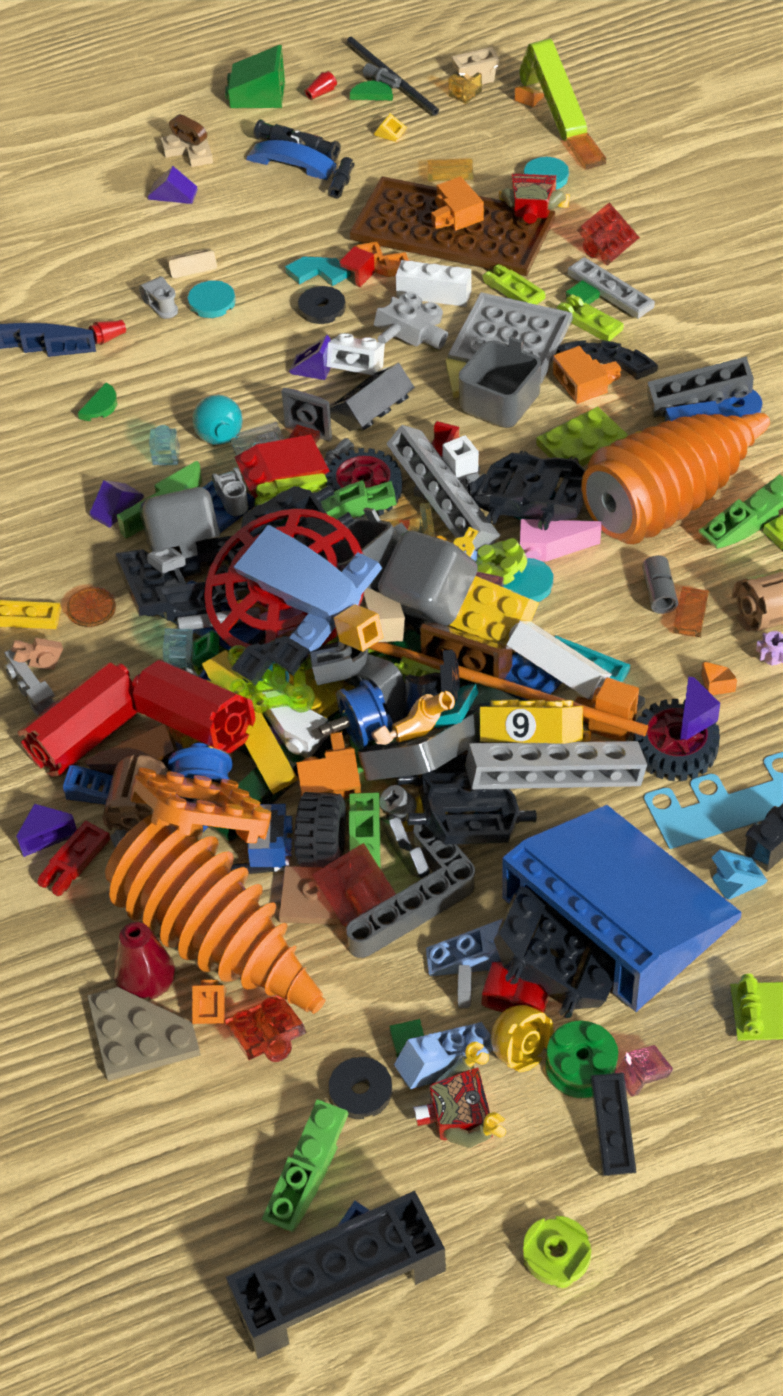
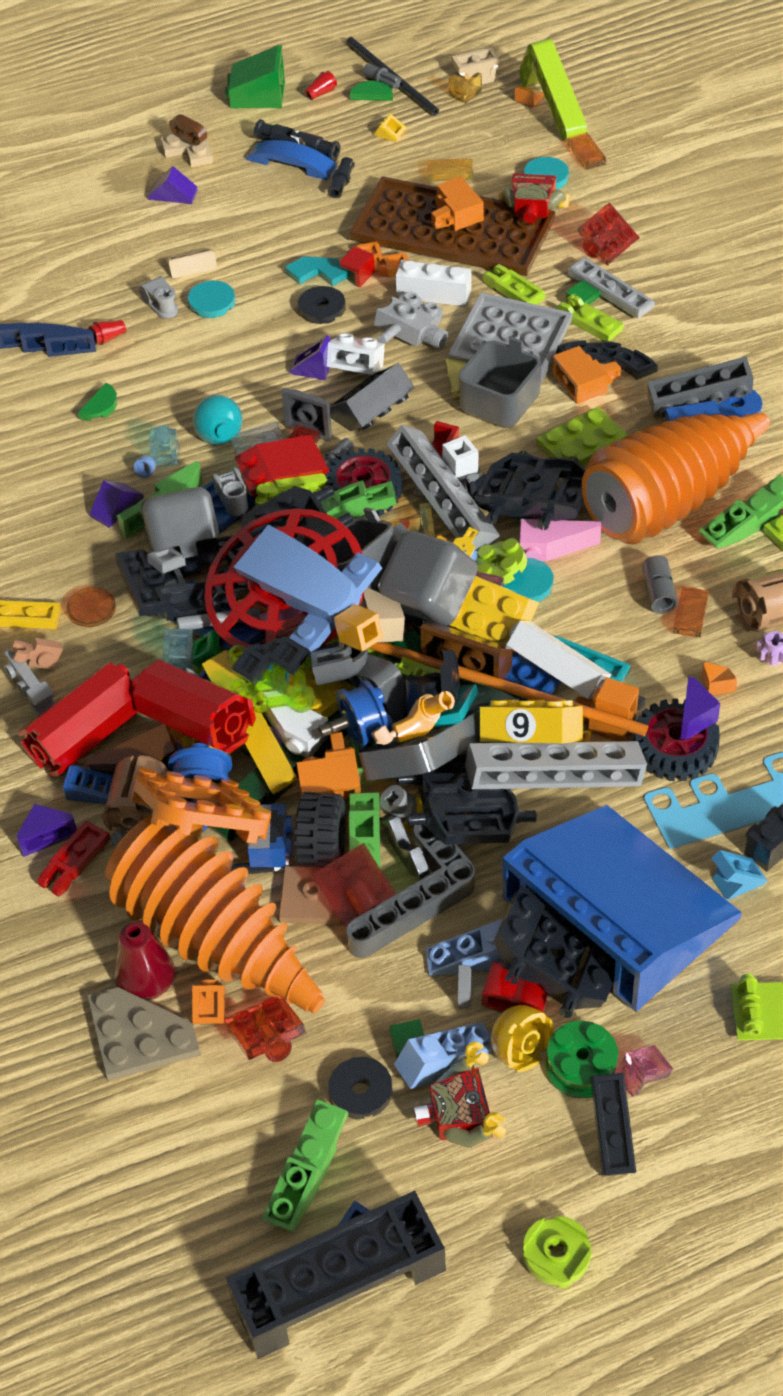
(141, 464): none -> medium blue hinge

